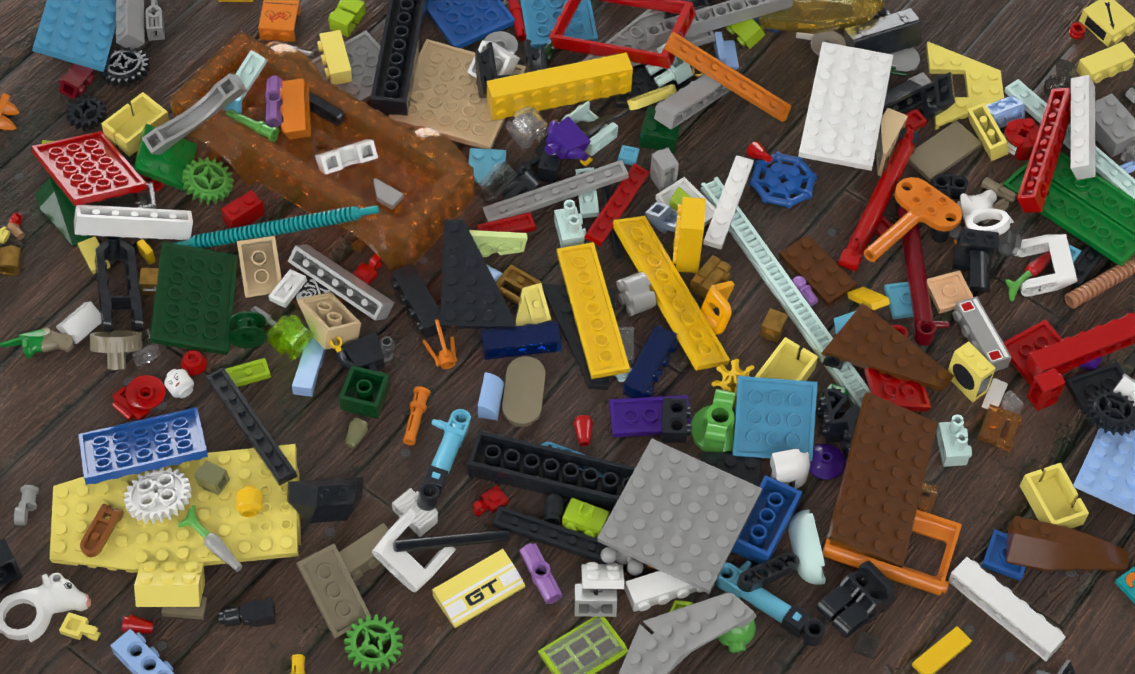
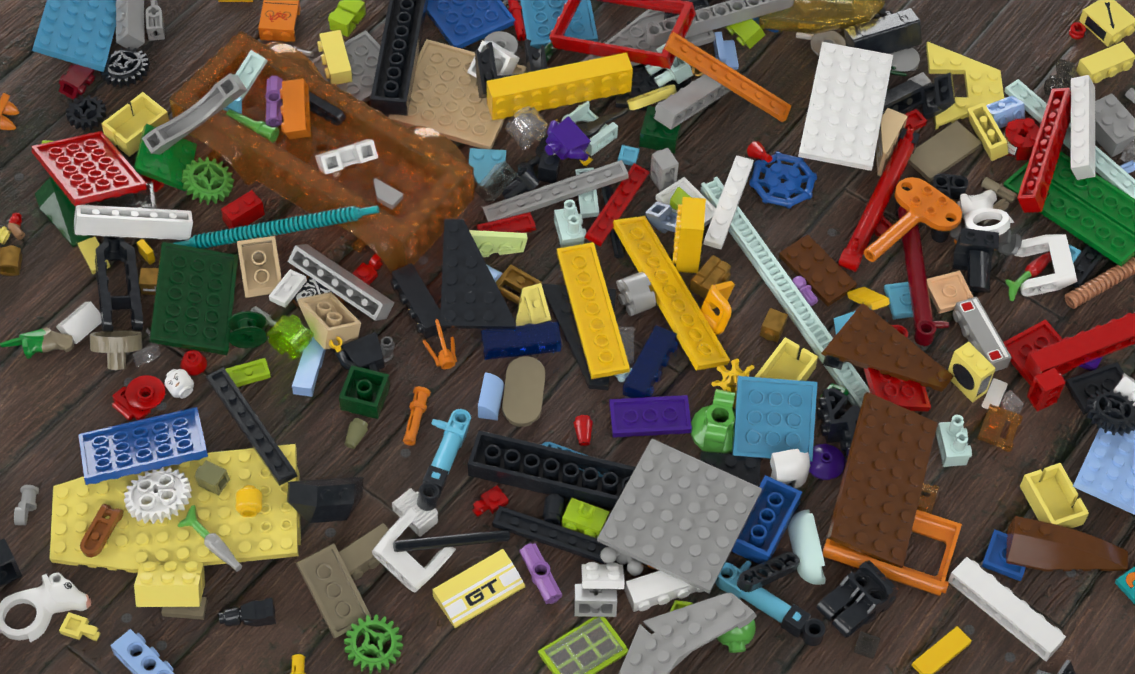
(137, 625): red cone -> none
(675, 420): black brick -> none

